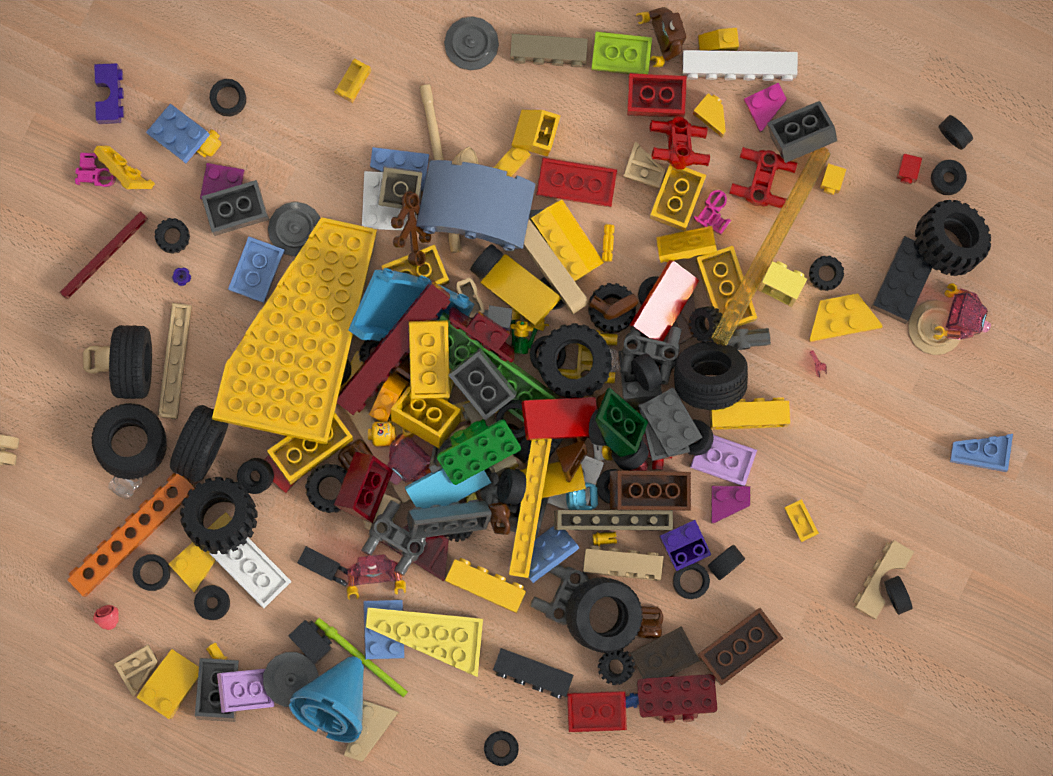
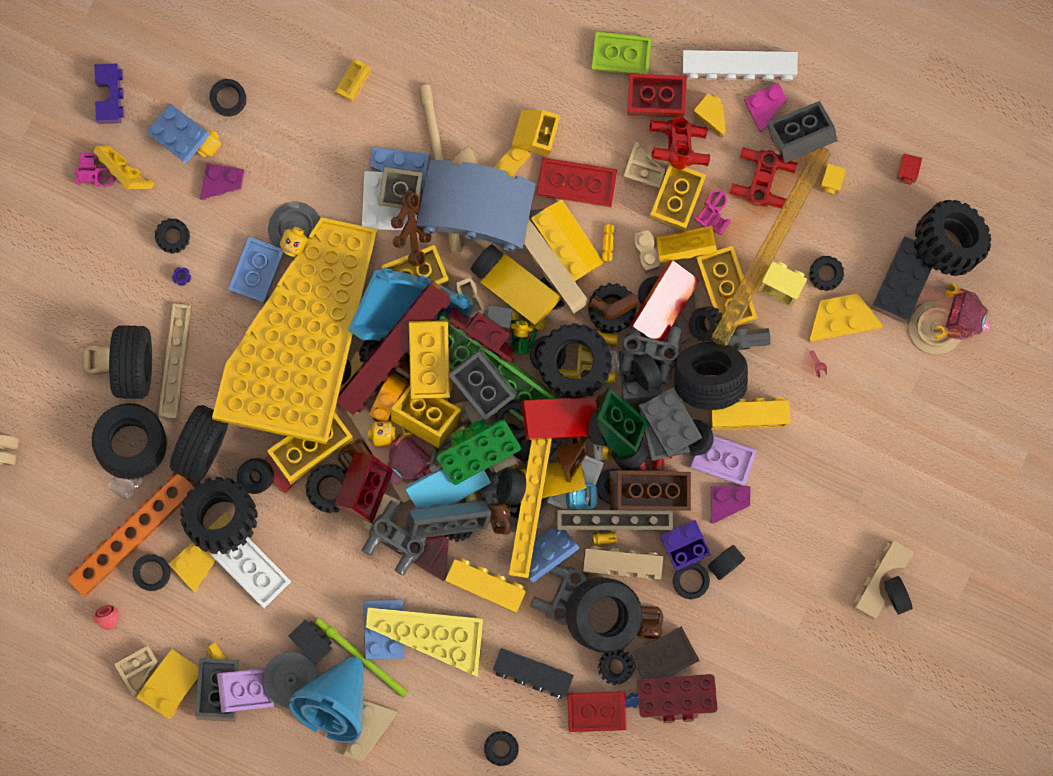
(103, 255): dark red tile -> none
(204, 594): black tyre -> none
(235, 208): dark grey brick -> none
(293, 241): none -> yellow head
(322, 565): black hinge -> none
(373, 570): clear pink torso -> none
(471, 43): dark grey piece -> none
(548, 49): dark tan brick -> none
(644, 246): none -> tan brick
(668, 31): reddish brown torso -> none
(719, 40): yellow slope -> none
(740, 646): reddish brown brick -> none
(801, 520): yellow plate -> none
(955, 132): black tyre -> none
(958, 172): black tyre -> none
(983, 453): medium blue wing -> none

